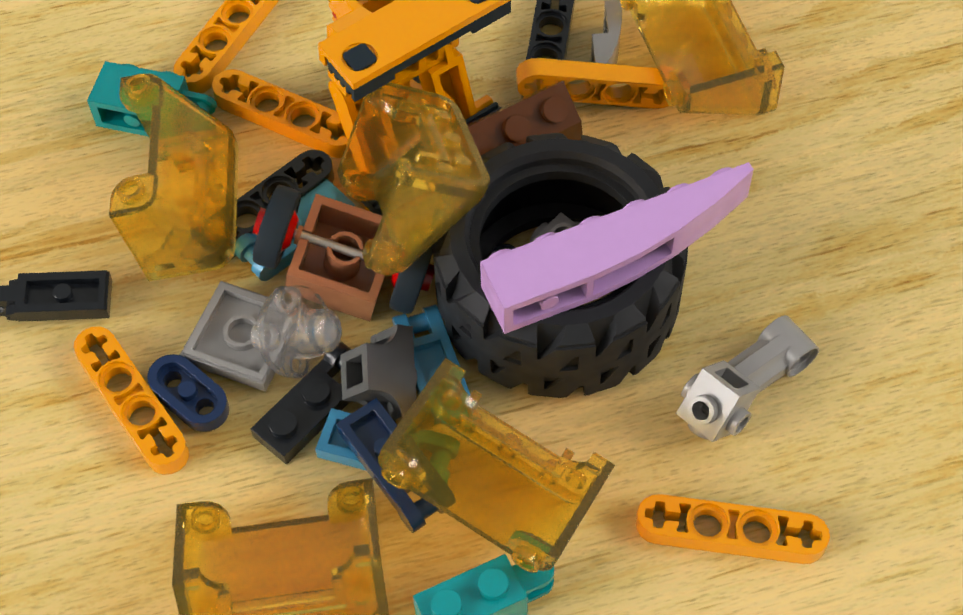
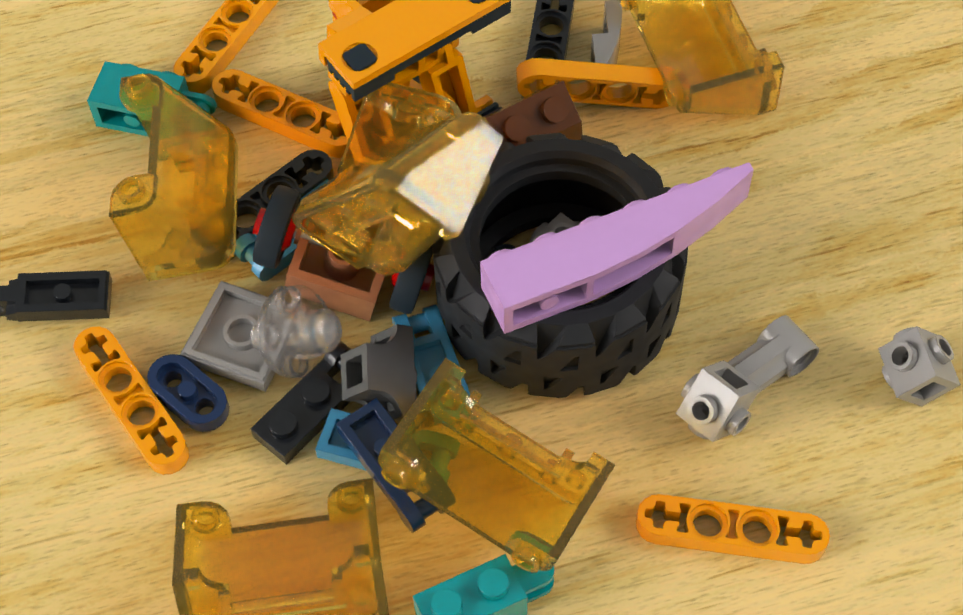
(414, 179): none -> clear yellow windscreen
(918, 365): none -> light grey brick

